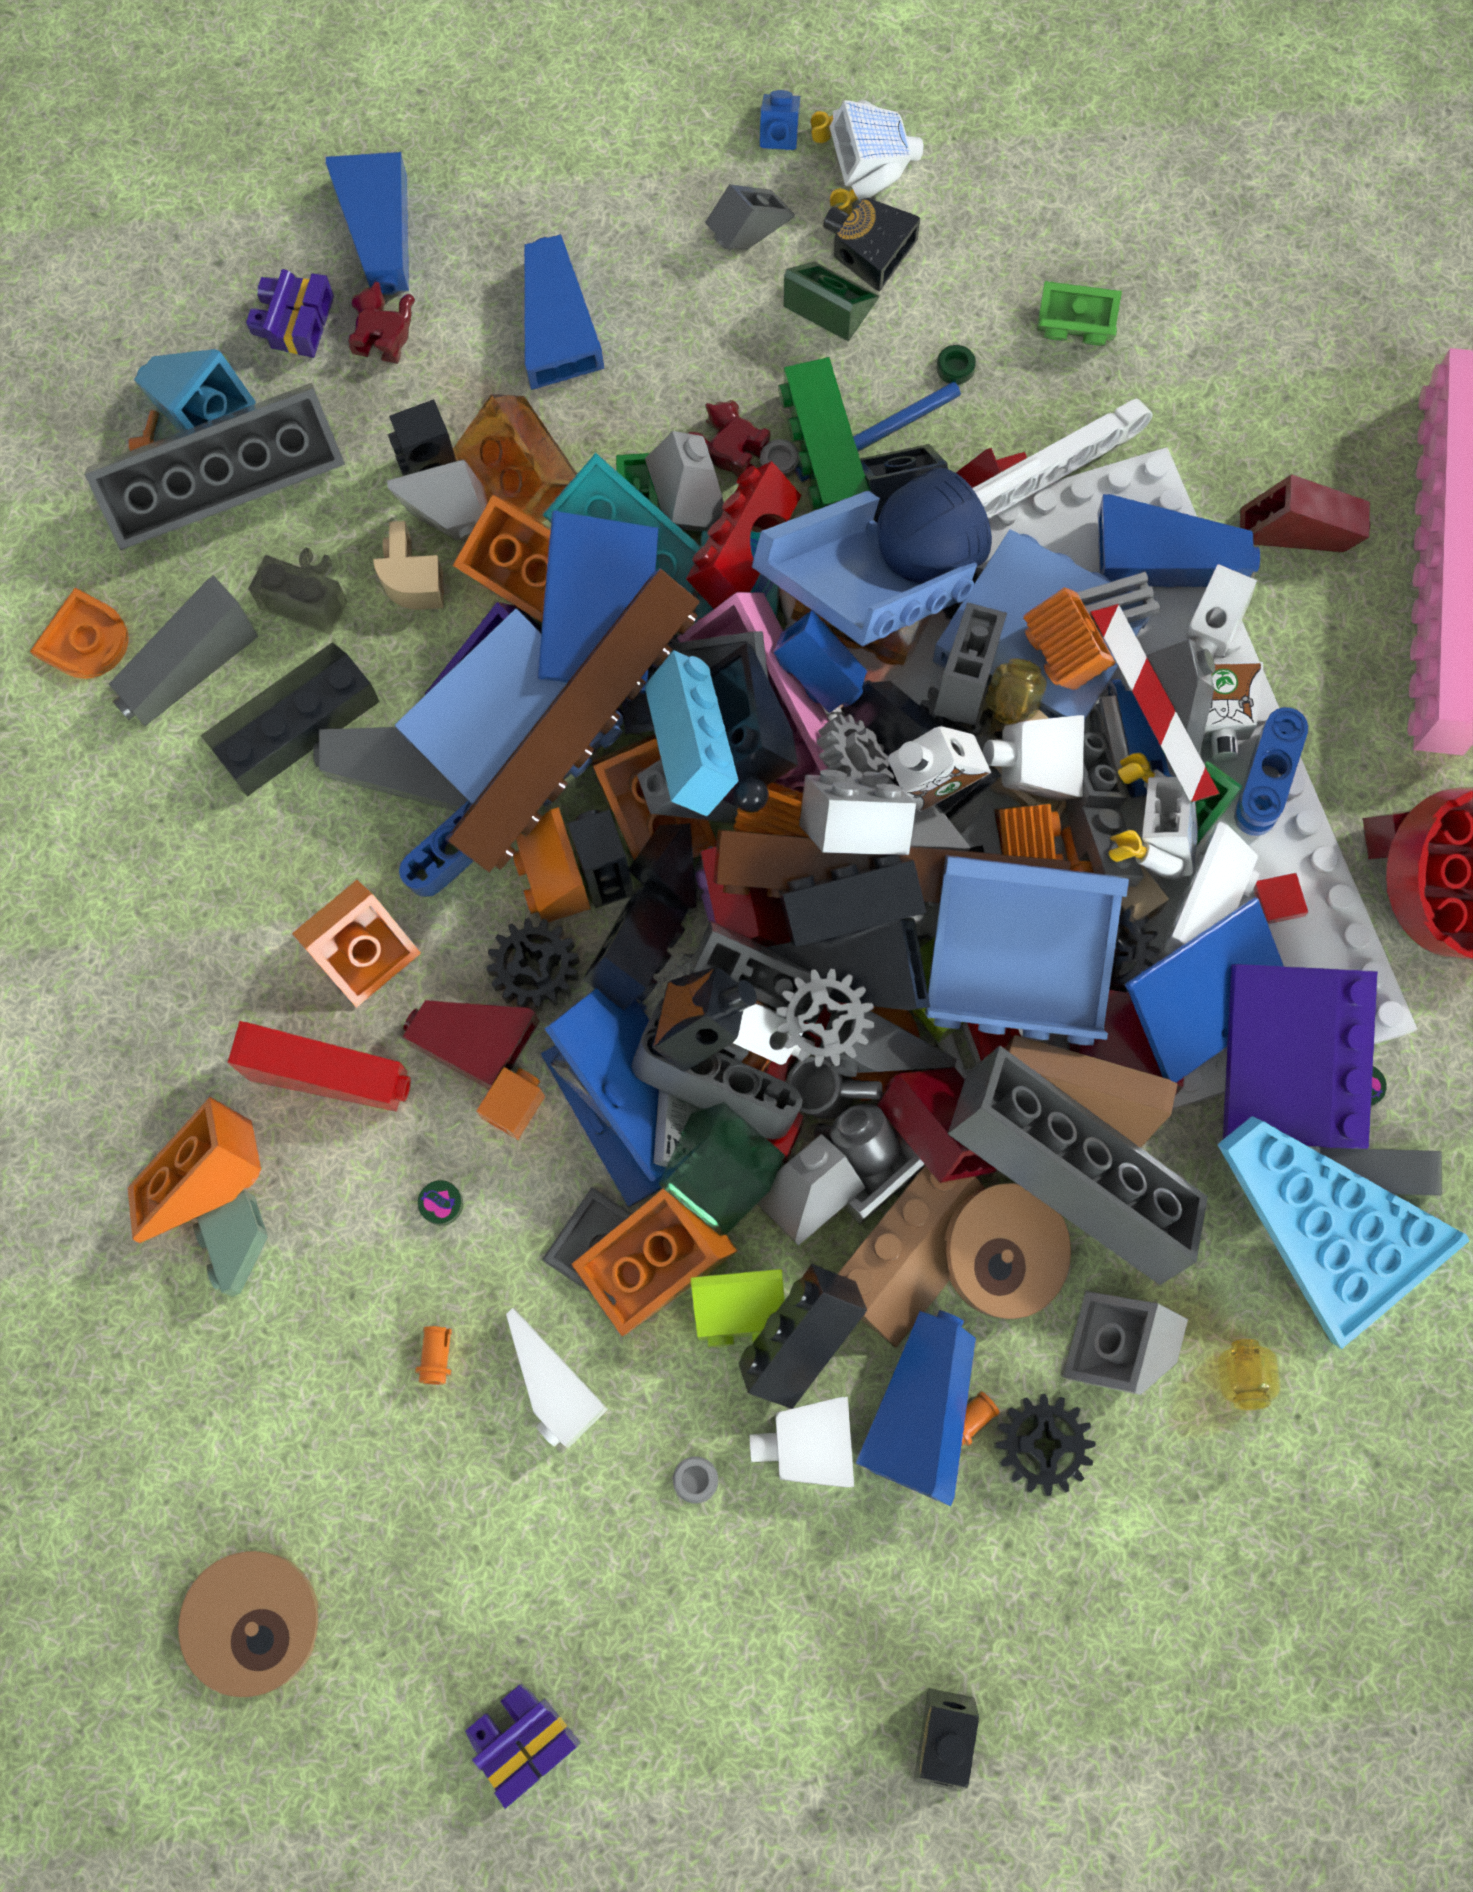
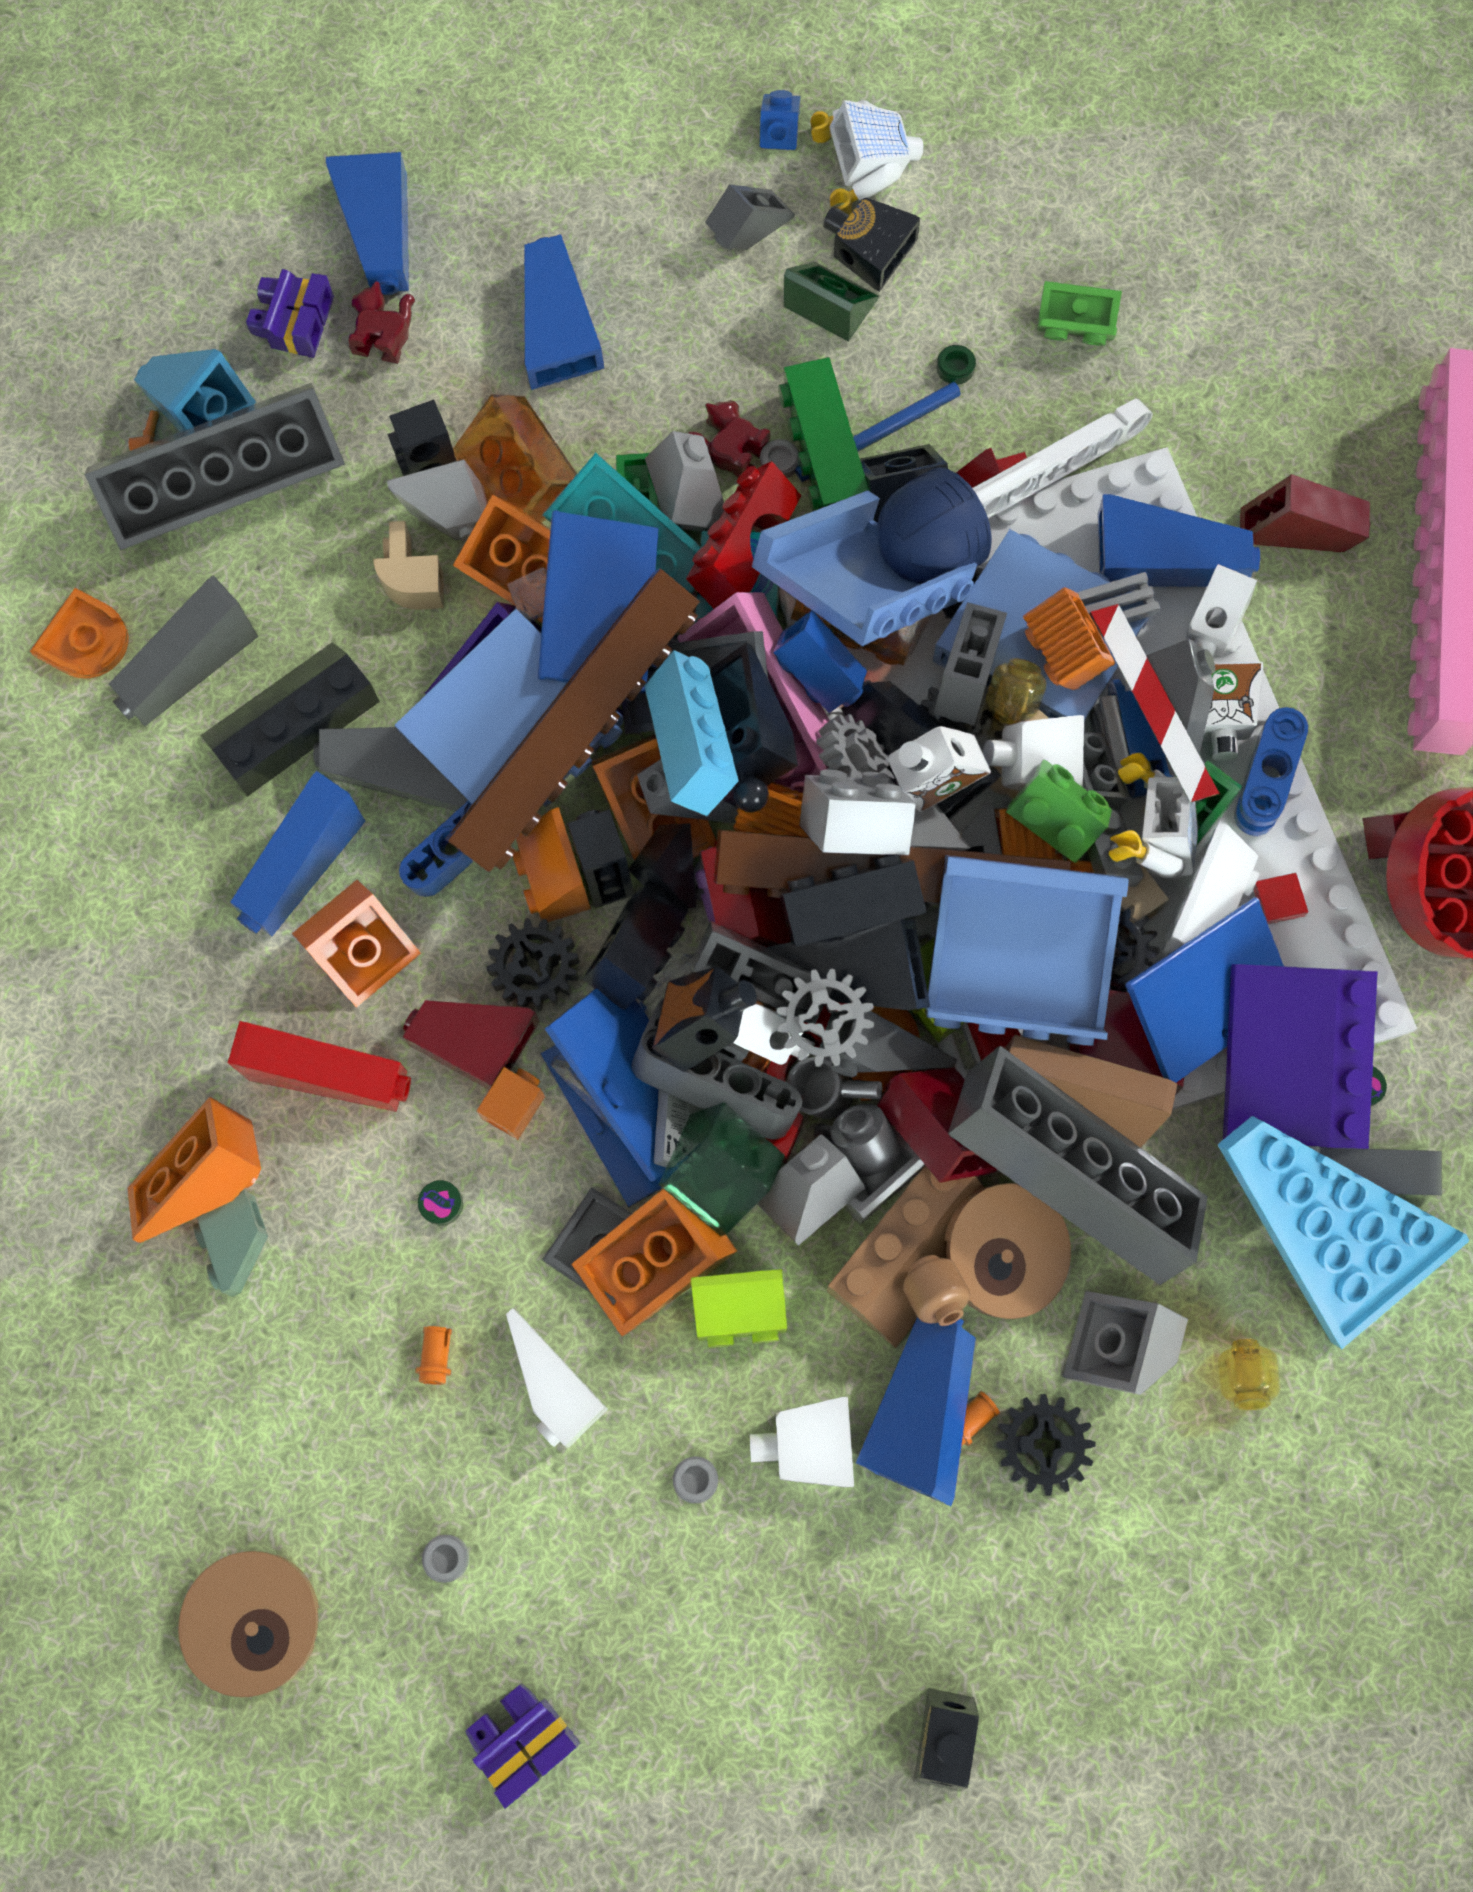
(297, 854): none -> blue slope
(299, 592): clear smoke brick -> none
(445, 1558): none -> light grey tile
(529, 594): none -> clear tile
(802, 1336): black brick -> none
(936, 1290): none -> medium nougat head
(1061, 810): none -> bright green bracket

